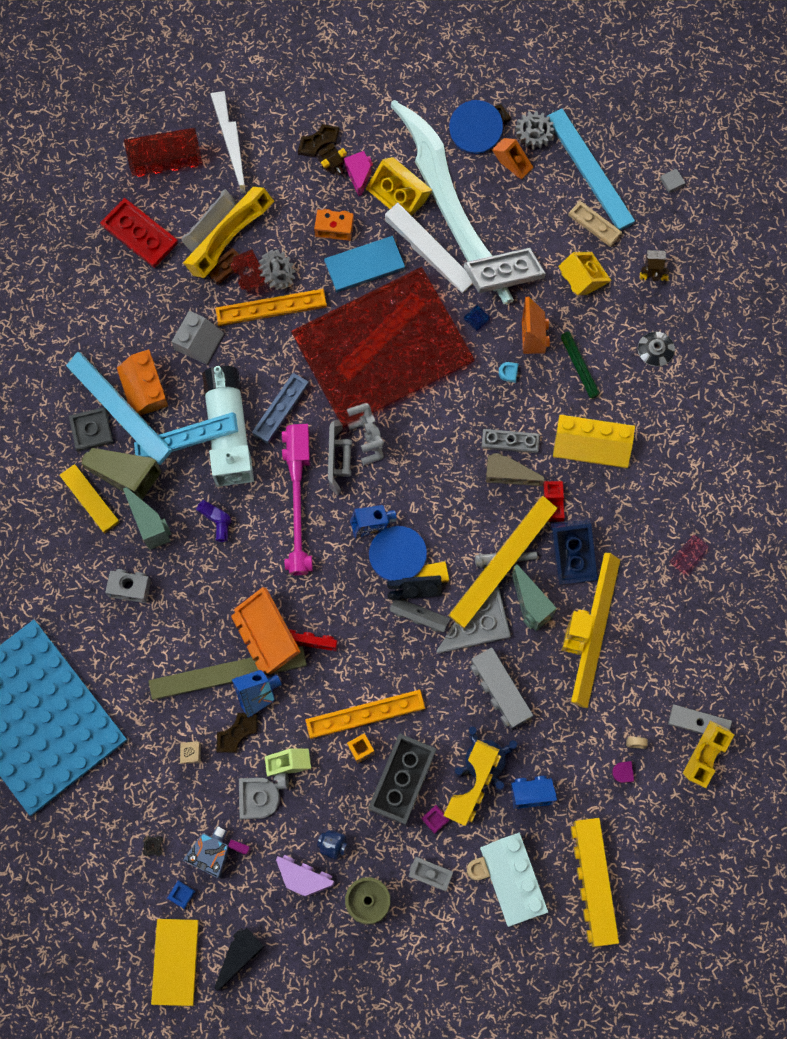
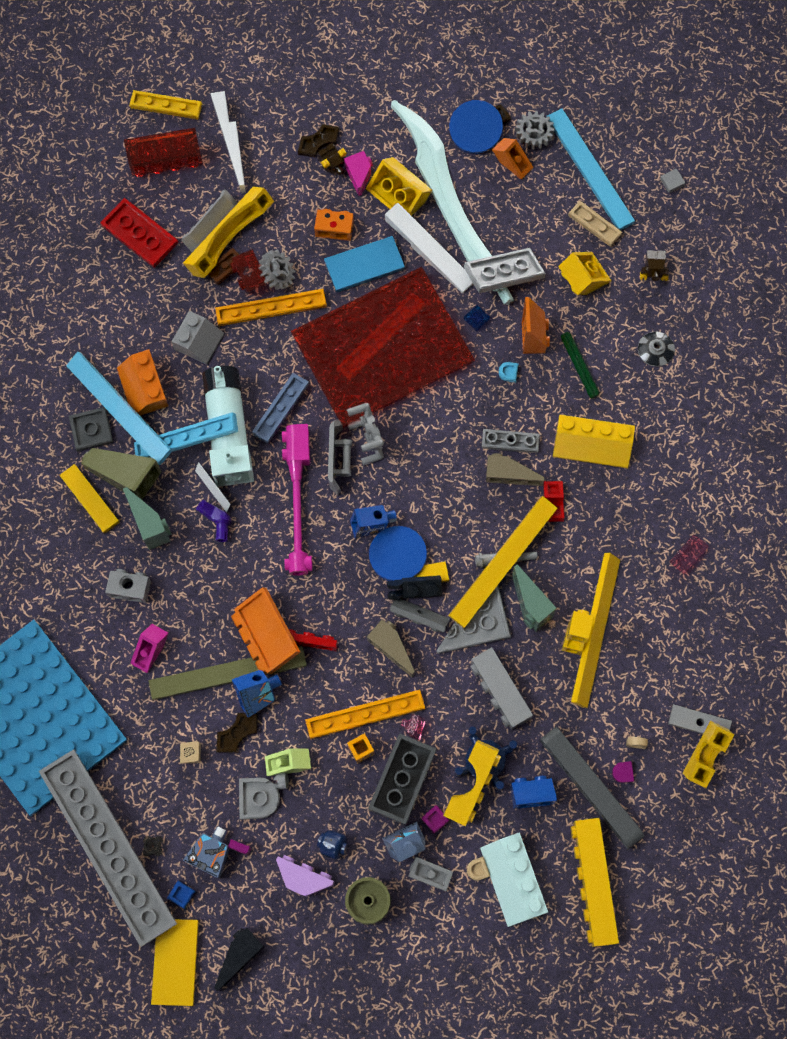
(108, 848): none -> light grey plate
(149, 647): none -> dark pink slope
(165, 104): none -> yellow tile
(212, 487): none -> white sticker
(388, 642): none -> dark tan slope
(405, 842): none -> sand blue torso
(414, 726): none -> clear pink tile
(574, 551): dark blue slope -> none
(592, 786): none -> dark grey beam

